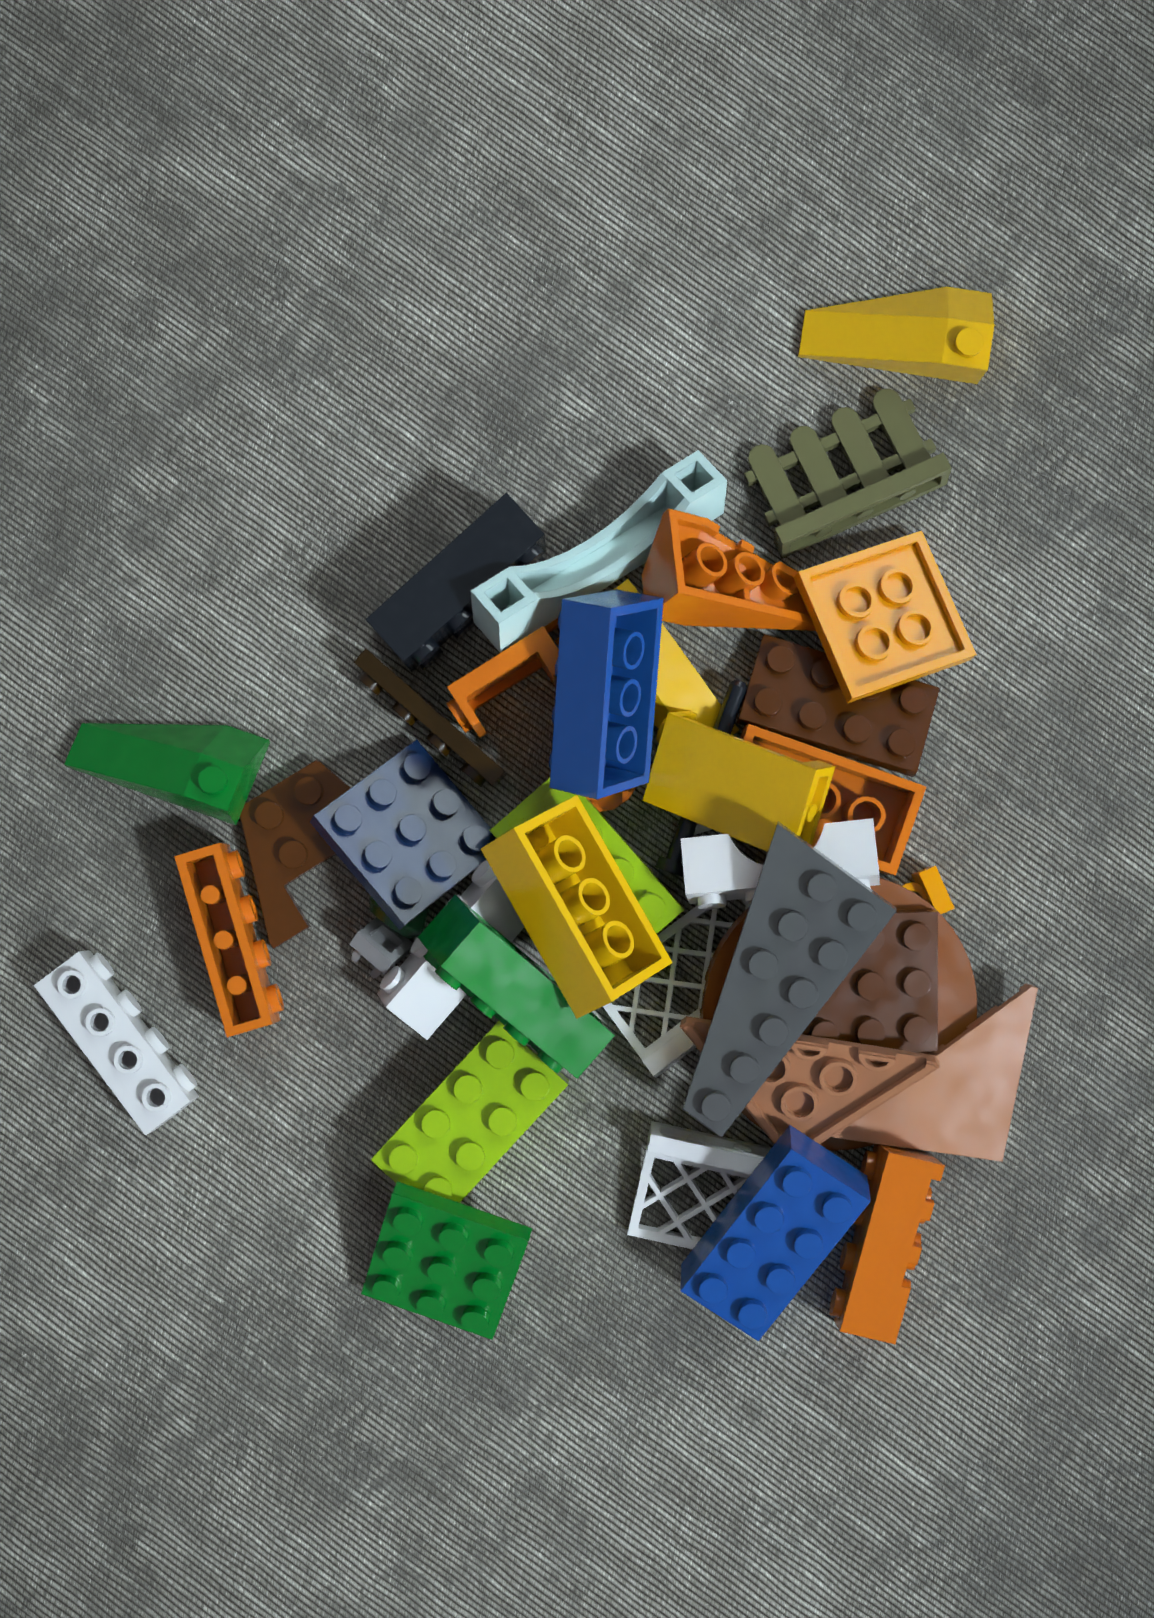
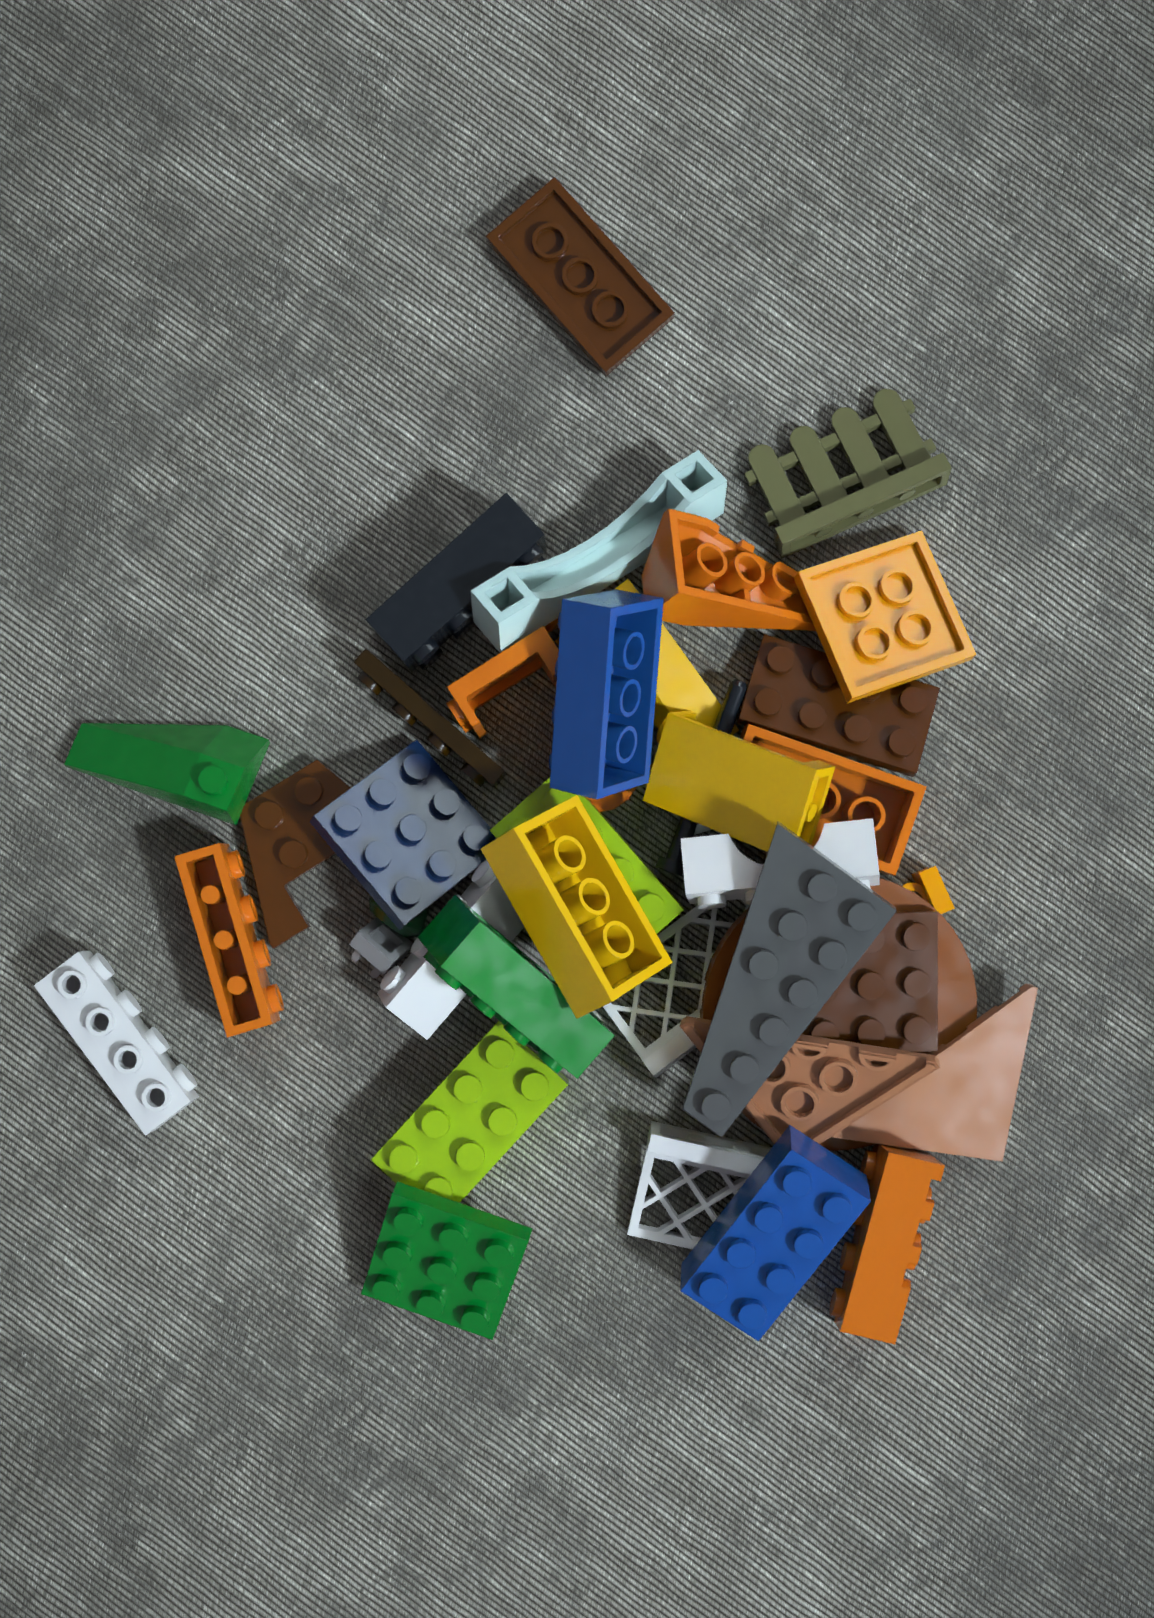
(580, 276): none -> reddish brown plate
(915, 333): yellow wedge -> none

